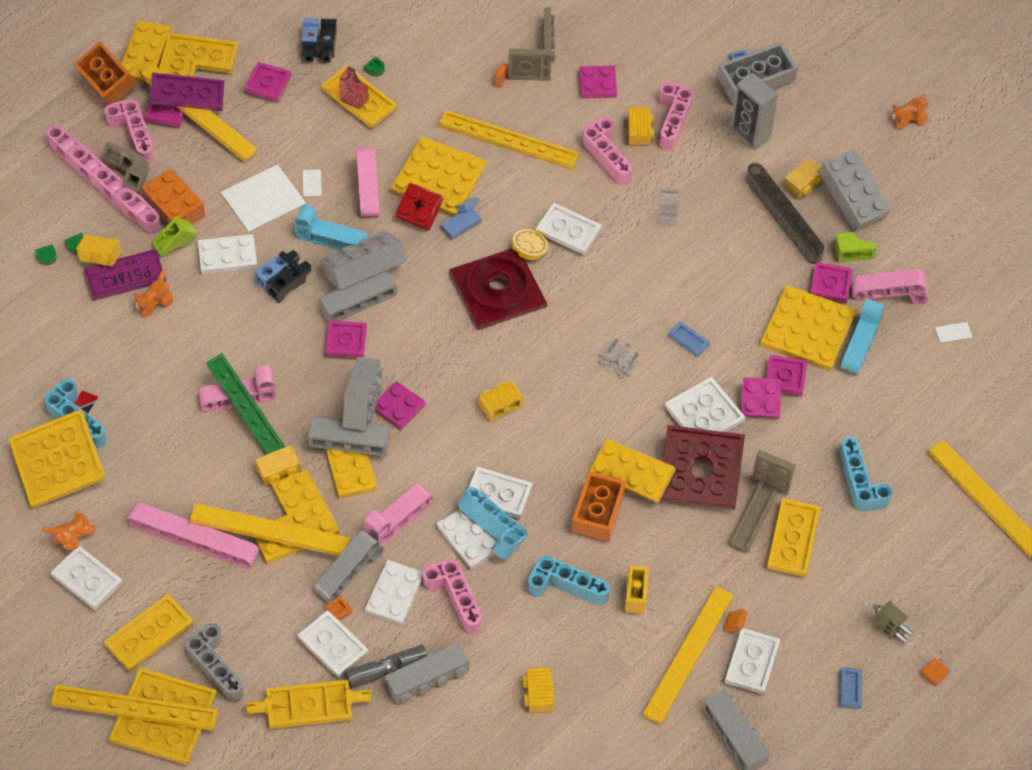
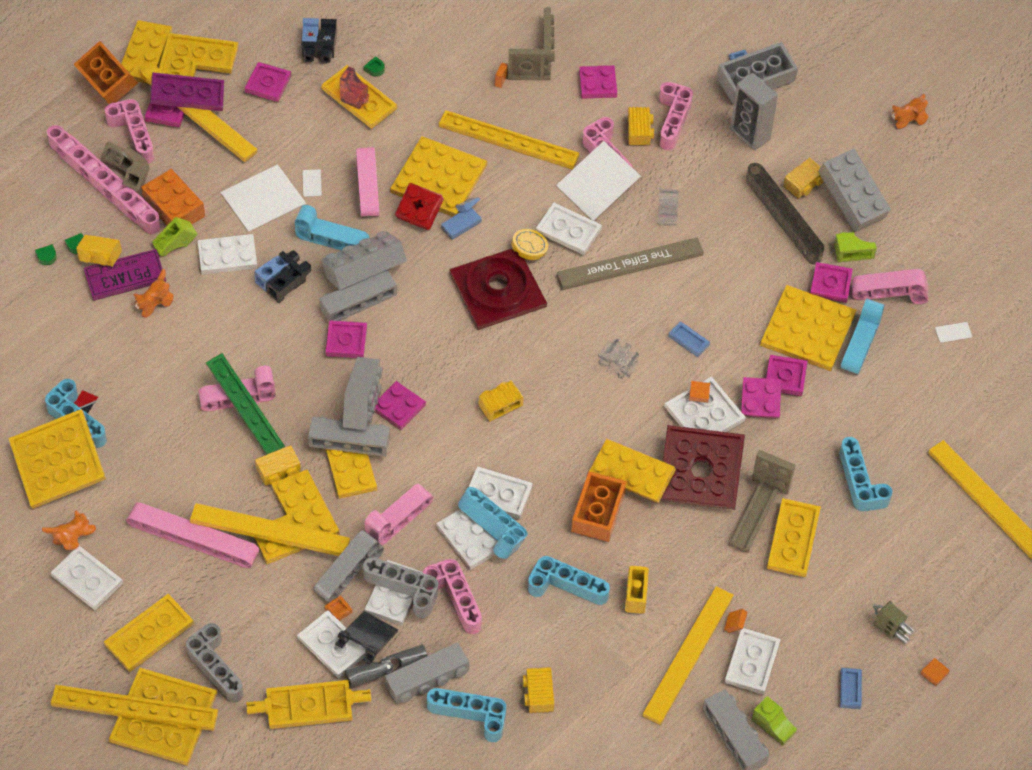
(369, 633): none -> black flag
(377, 570): none -> light grey beam
(465, 710): none -> medium azure beam
(598, 180): none -> white piece
(630, 263): none -> dark tan tile
(699, 391): none -> orange tile
(773, 721): none -> lime arch

